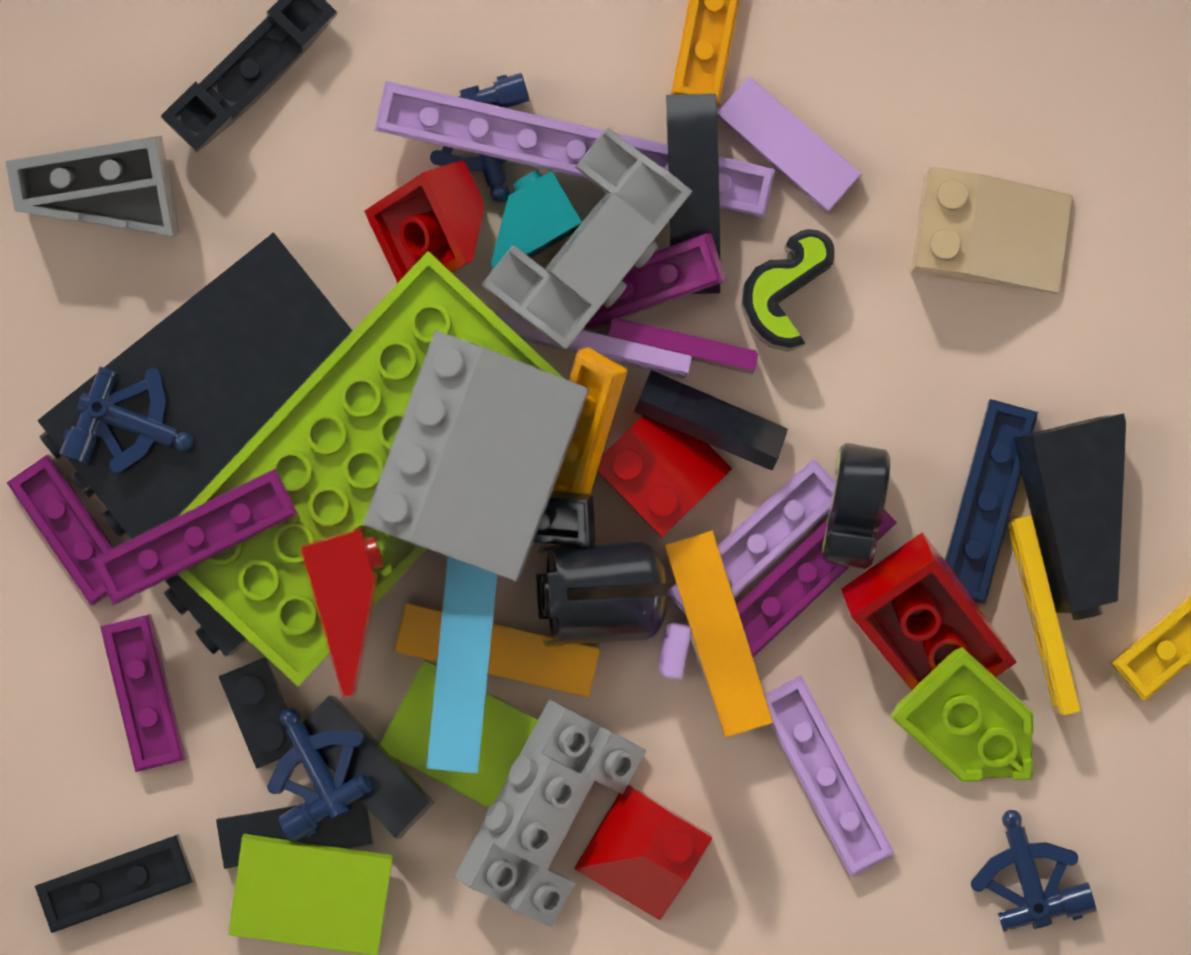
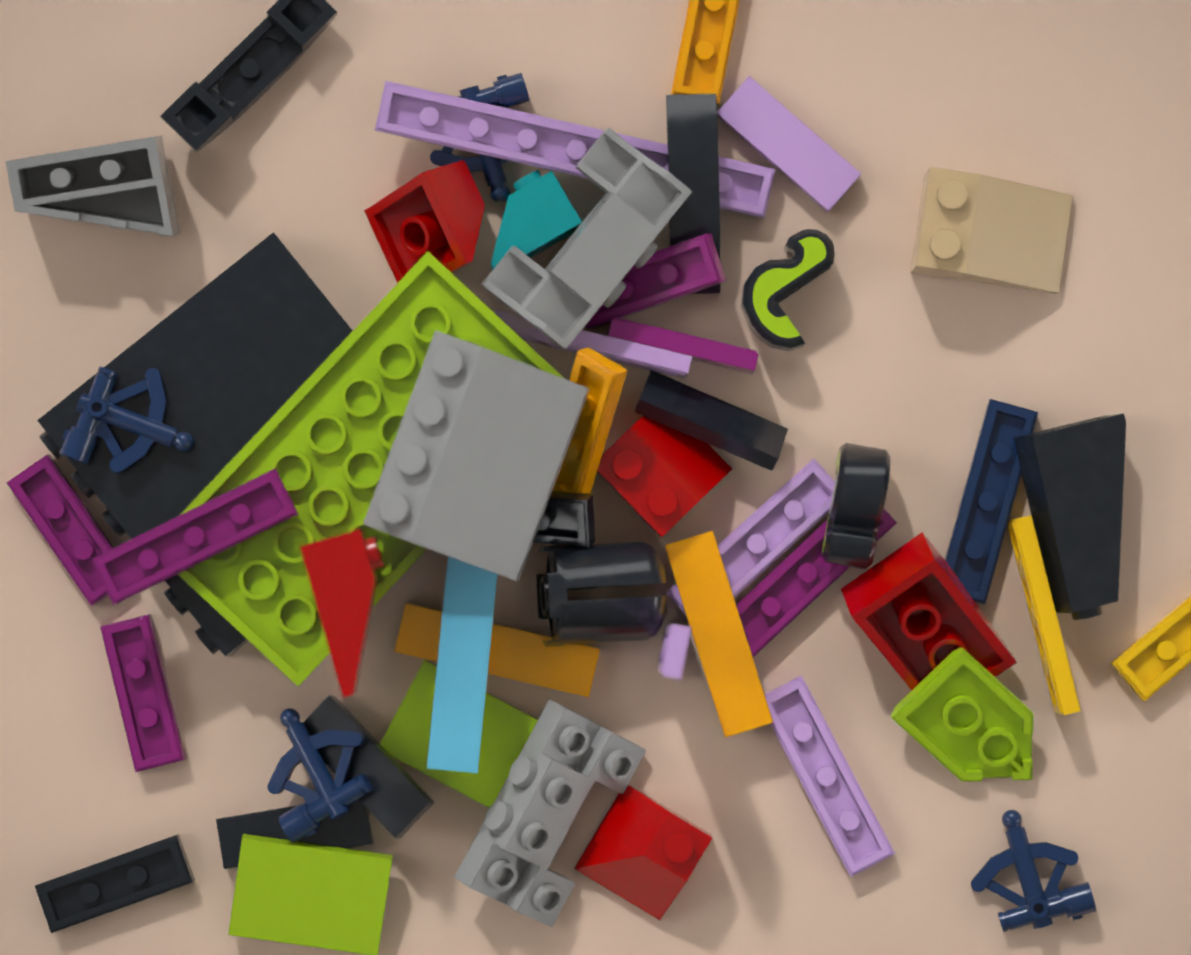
(257, 709): black plate -> none

